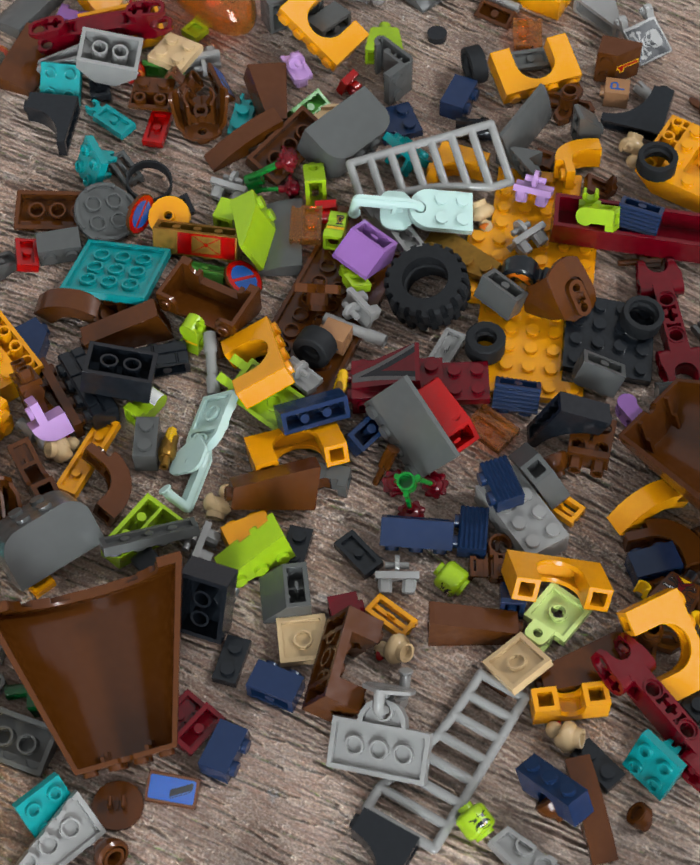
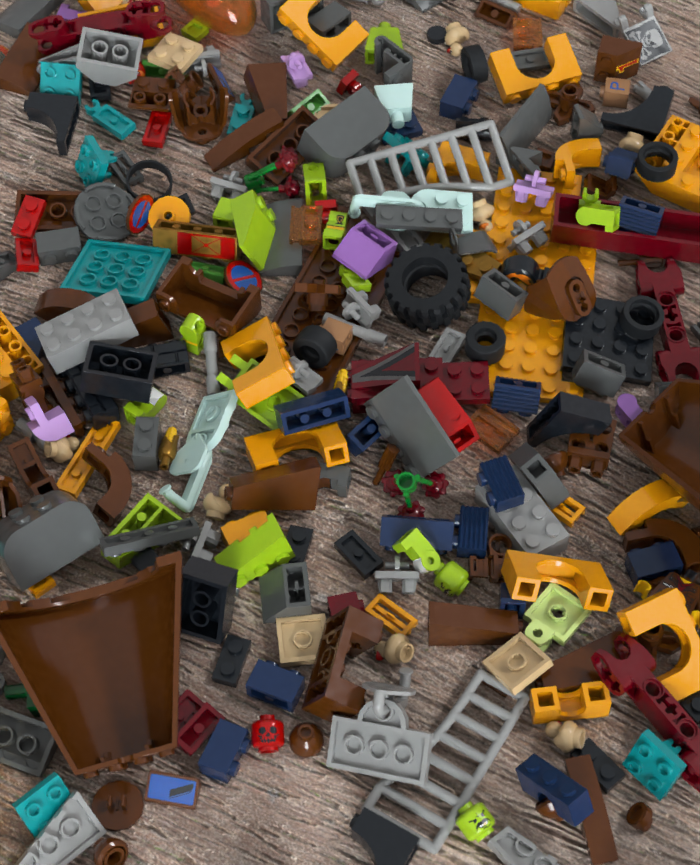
(28, 217): none -> red plate
(99, 320): none -> light grey brick
(267, 734): none -> red head
(306, 739): none -> reddish brown brick
(397, 101): none -> light aqua torso
(418, 218): none -> dark grey plate
(419, 550): none -> lime leg
(455, 37): none -> tan animal
(471, 243): none -> dark grey piece
(620, 163): none -> dark blue brick

